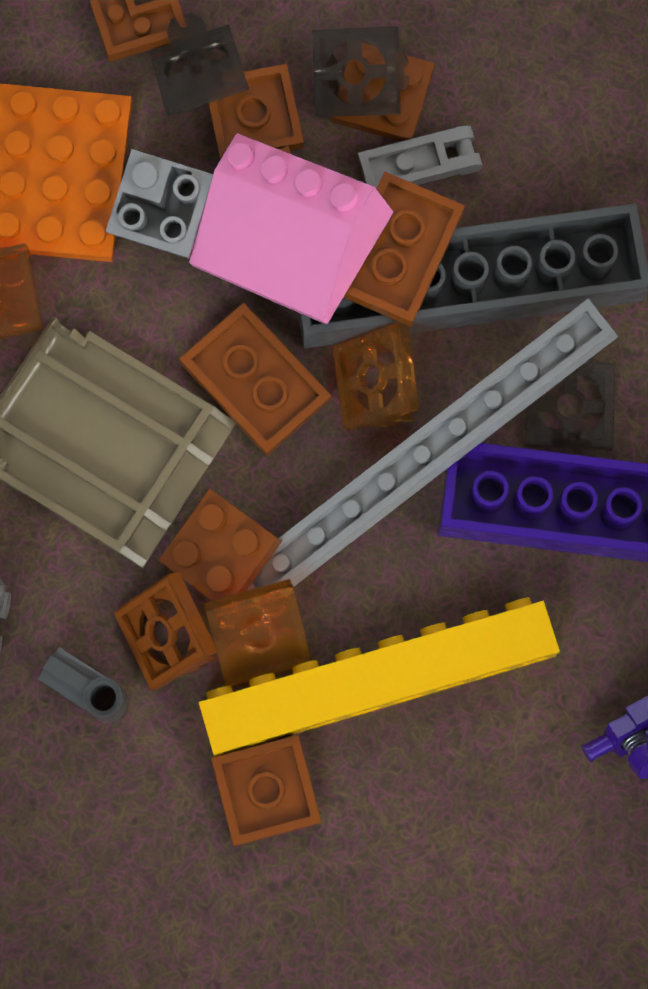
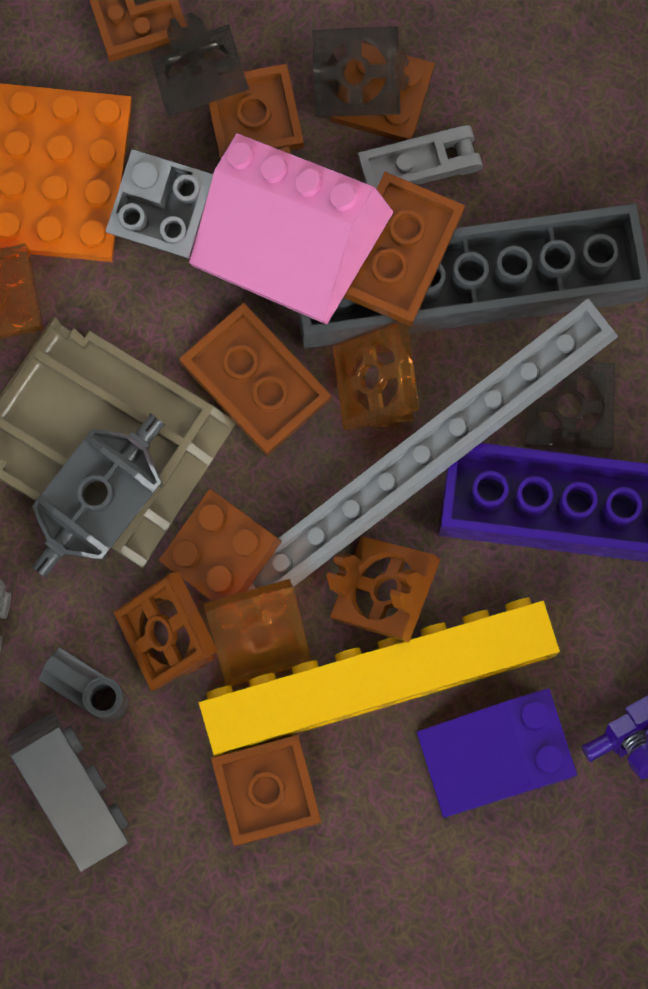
(68, 790): none -> dark grey wedge
(88, 530): none -> dark grey plate
(408, 598): none -> dark orange piece
(496, 753): none -> dark purple slope

